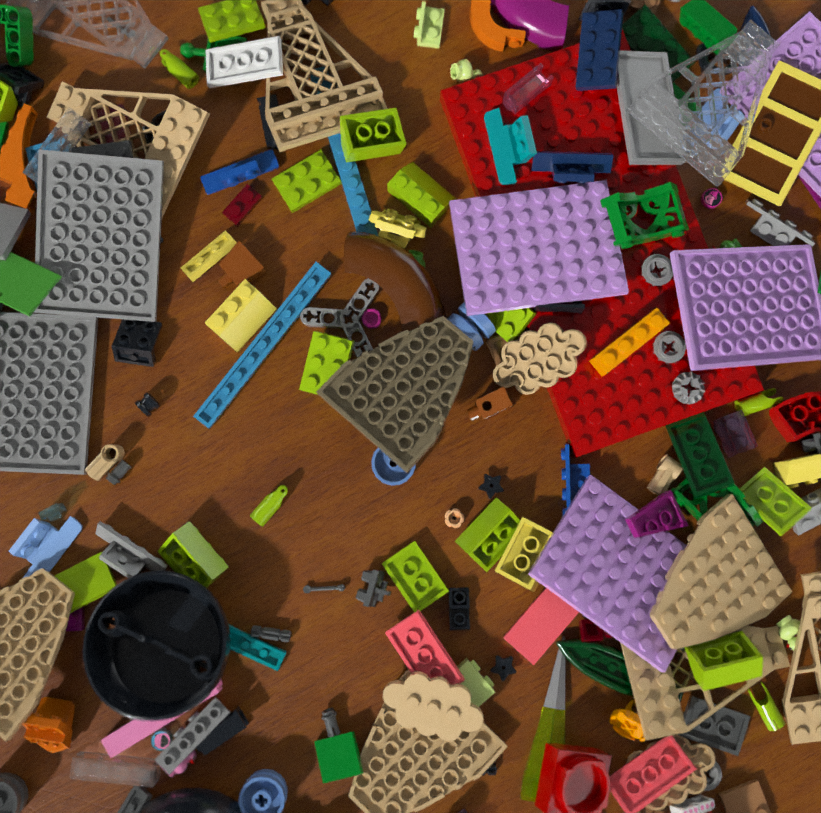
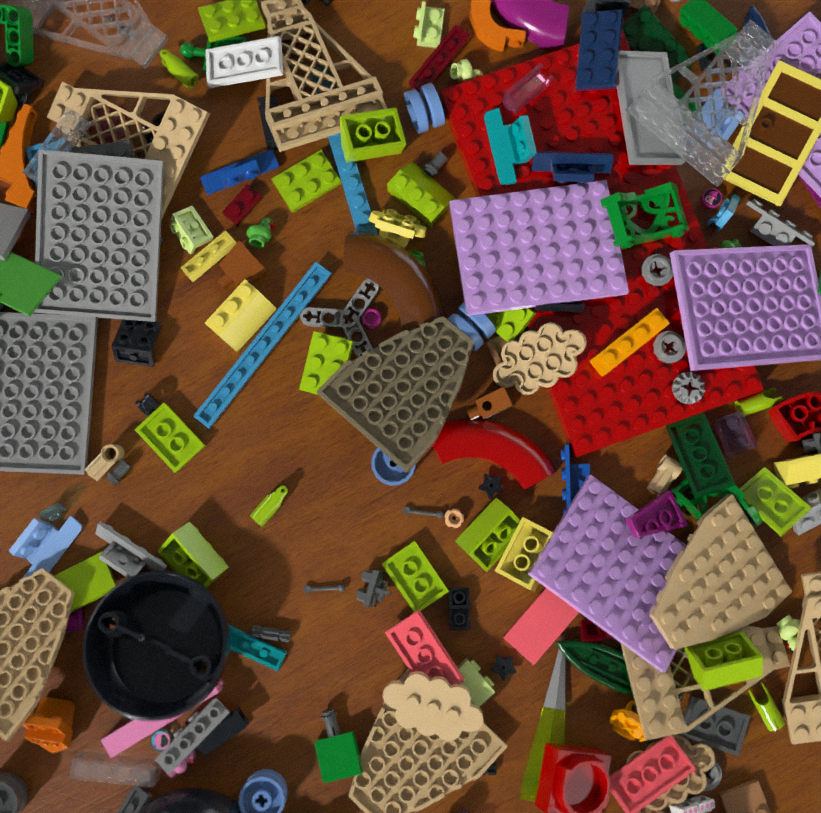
(170, 437): none -> lime plate
(190, 229): none -> yellowish green bracket
(260, 234): none -> bright green animal
(424, 108): none -> medium blue wheel
(433, 167): none -> dark grey pin
(440, 58): none -> dark red plate
(440, 514): none -> dark grey hinge
(494, 444): none -> red brick
(726, 211): none -> dark azure plate

